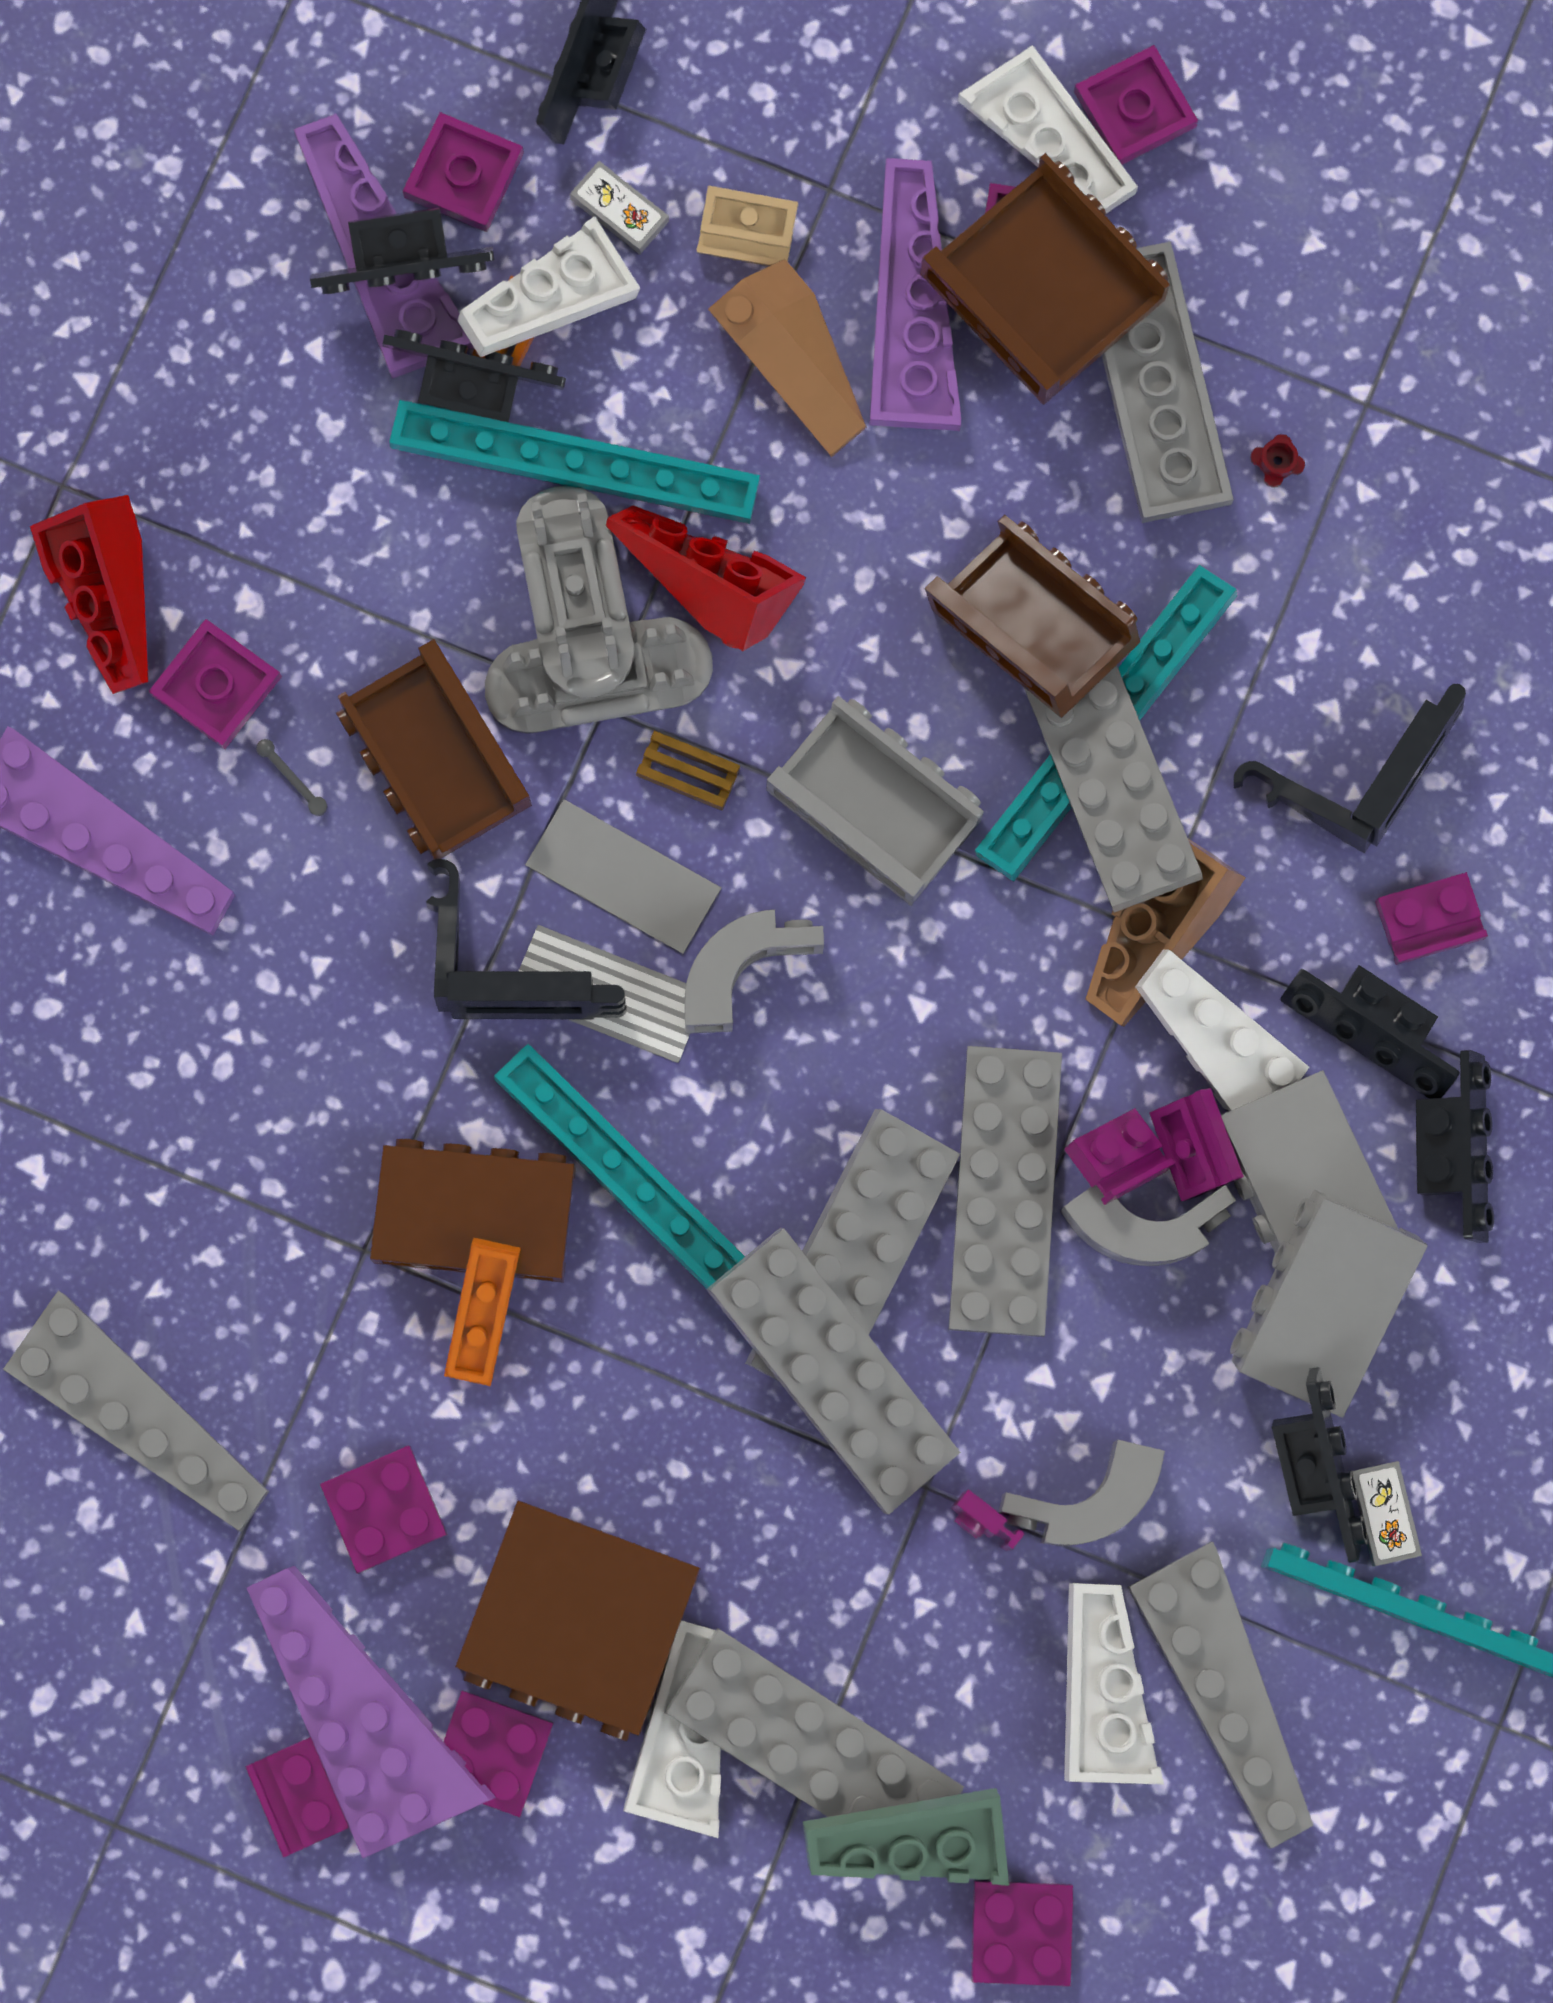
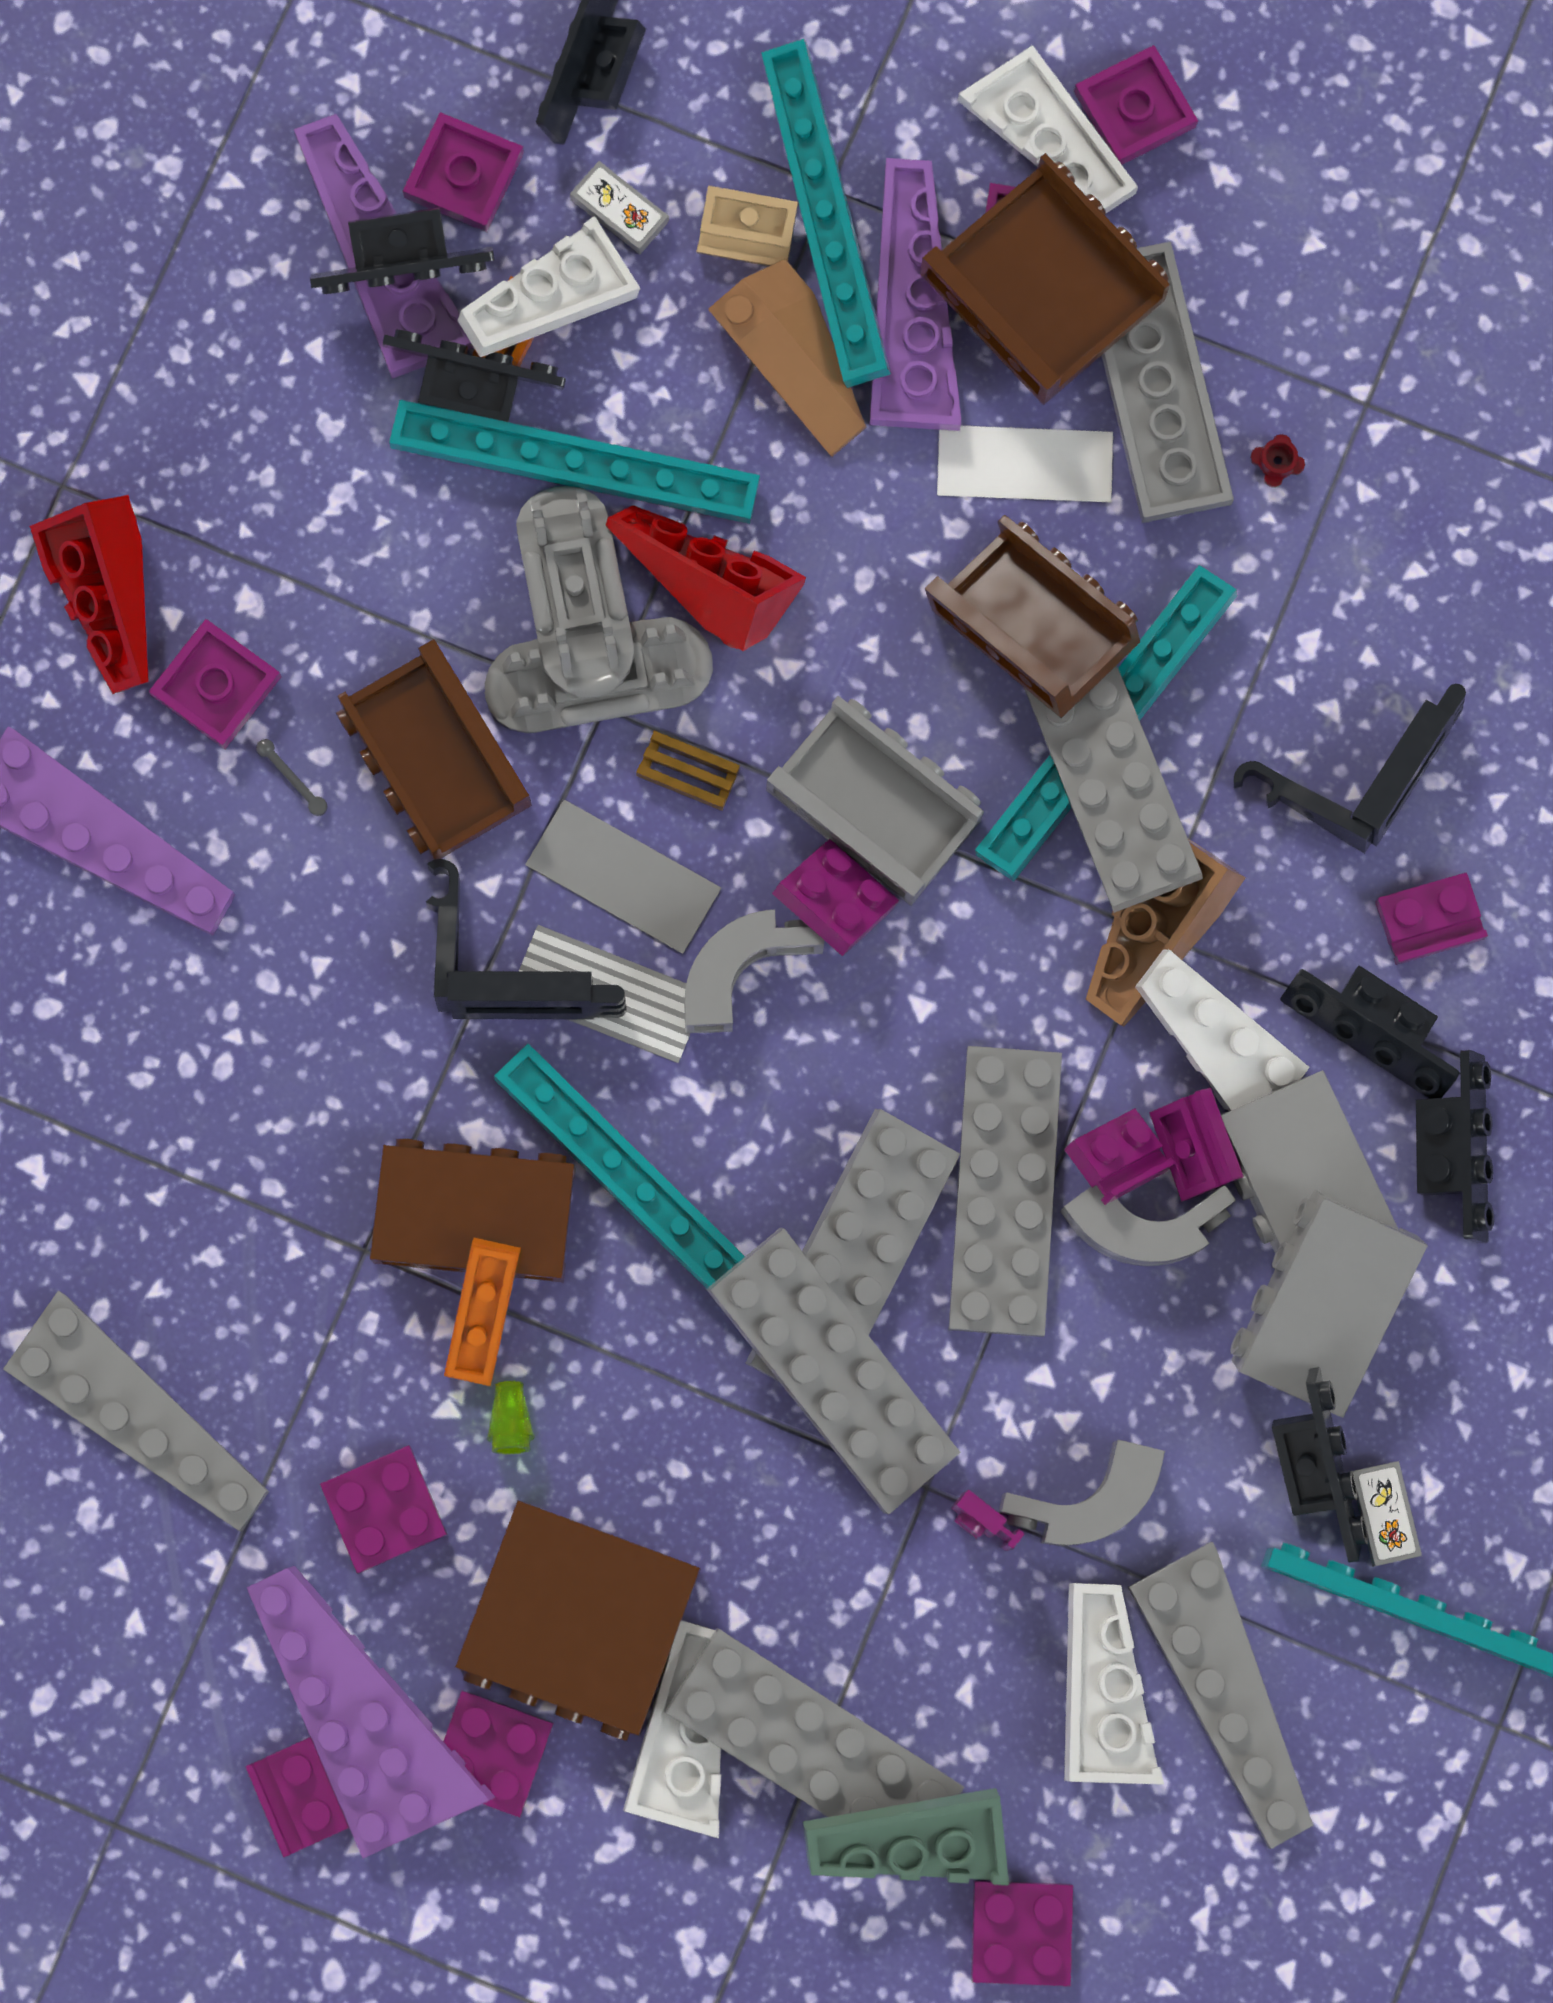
(510, 1421): none -> clear neon green cone
(825, 214): none -> teal plate
(835, 897): none -> magenta plate
(1025, 463): none -> white sticker

